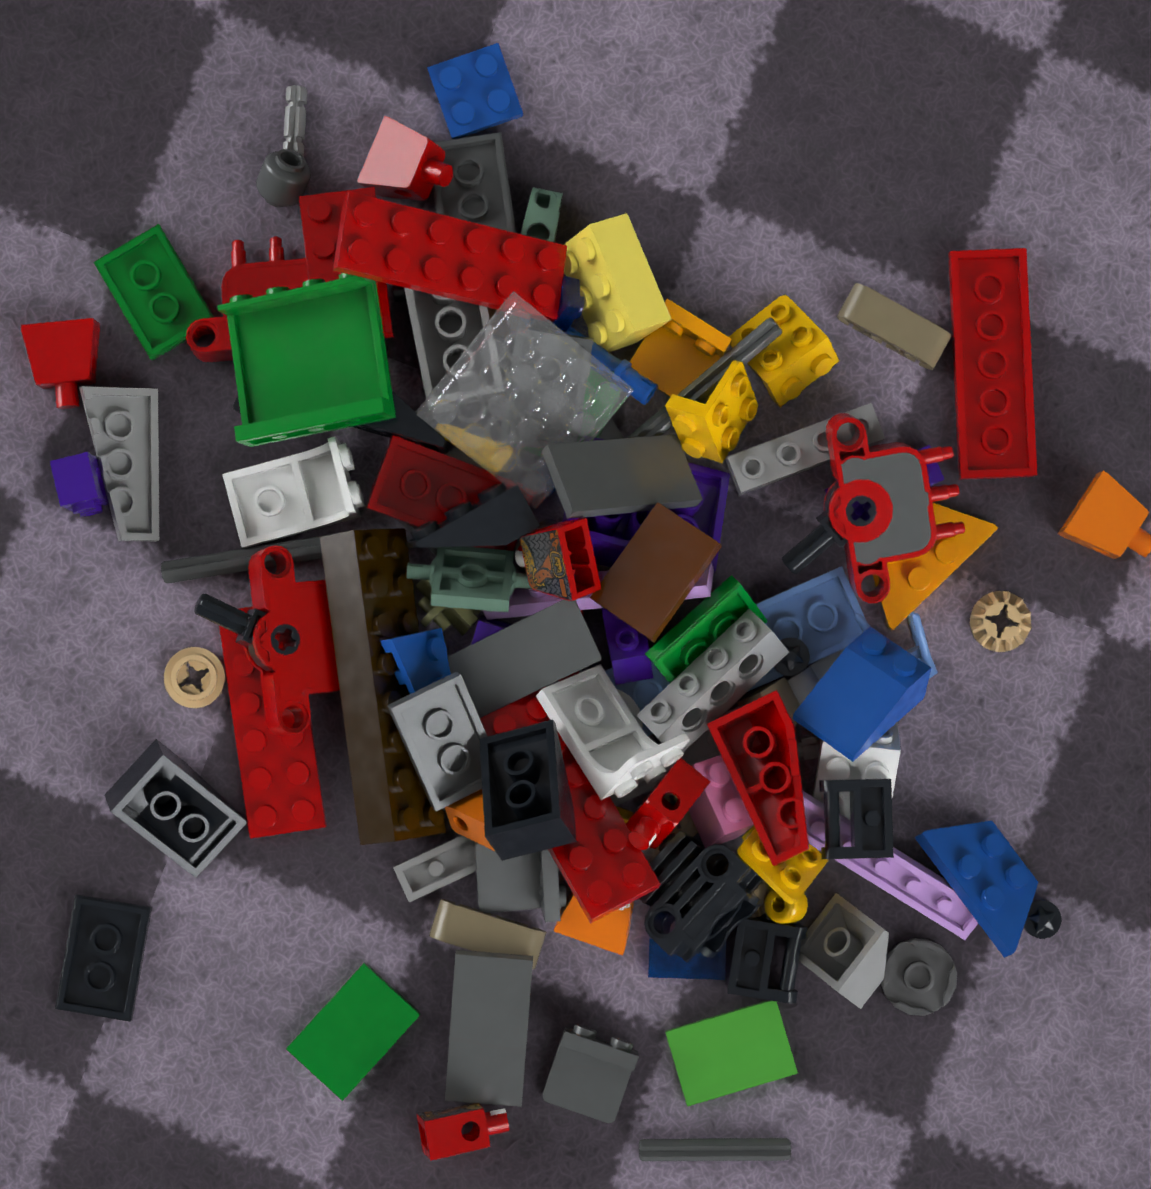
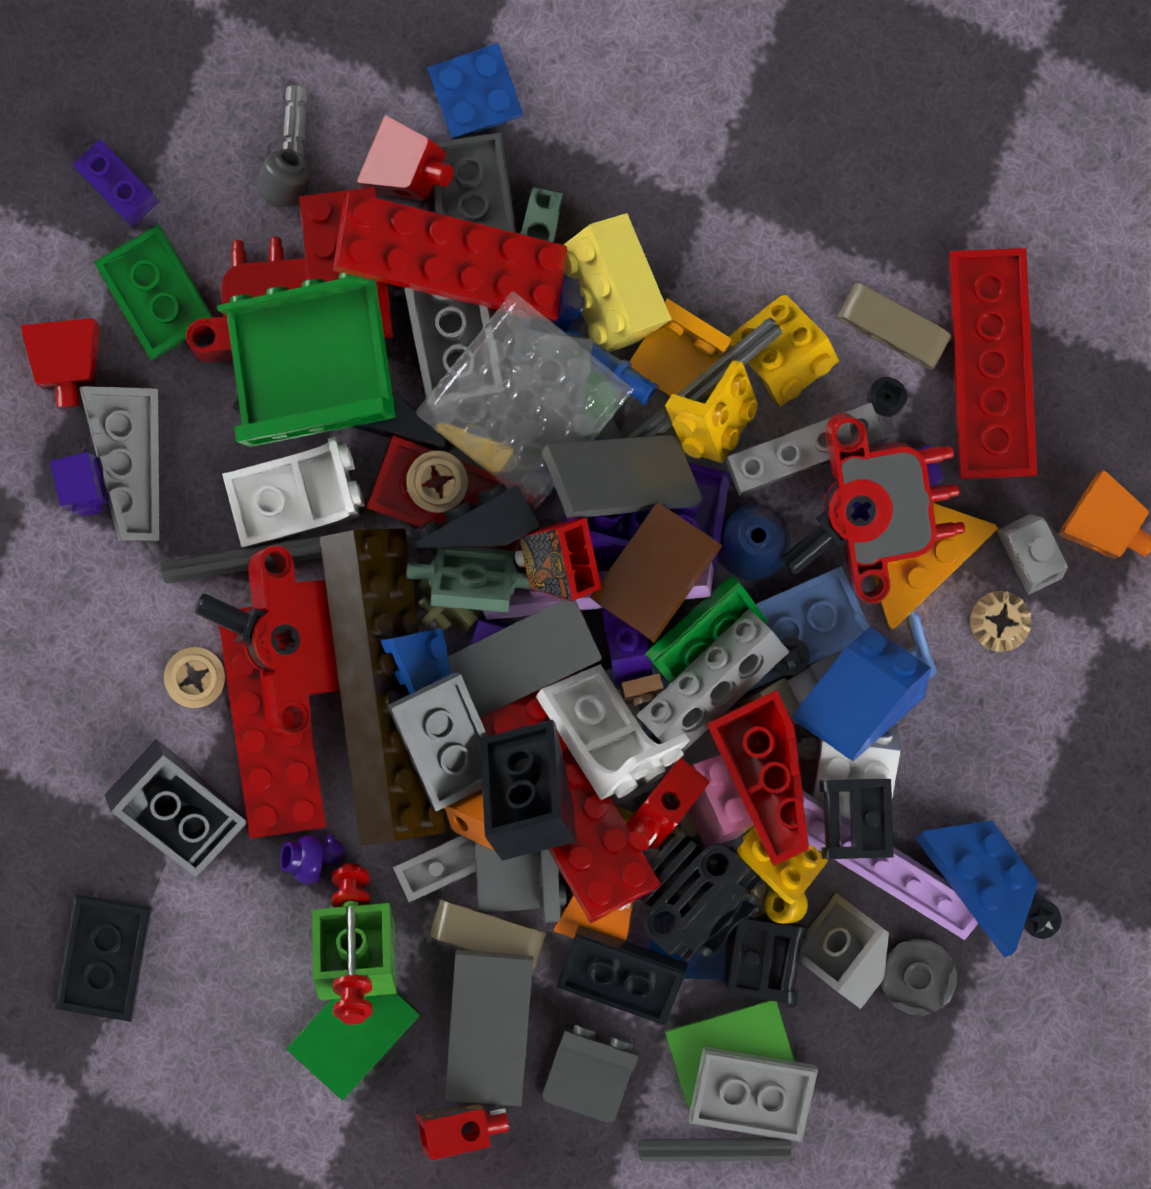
(116, 183): none -> dark purple brick
(307, 856): none -> dark purple animal
(353, 947): none -> bright green brick
(445, 465): none -> tan gear
(622, 975): none -> black tile
(642, 690): none -> medium nougat plate
(743, 555): none -> dark blue cone
(752, 1094): none -> light grey tile
(887, 396): none -> black tile
(1033, 552): none -> light grey torso

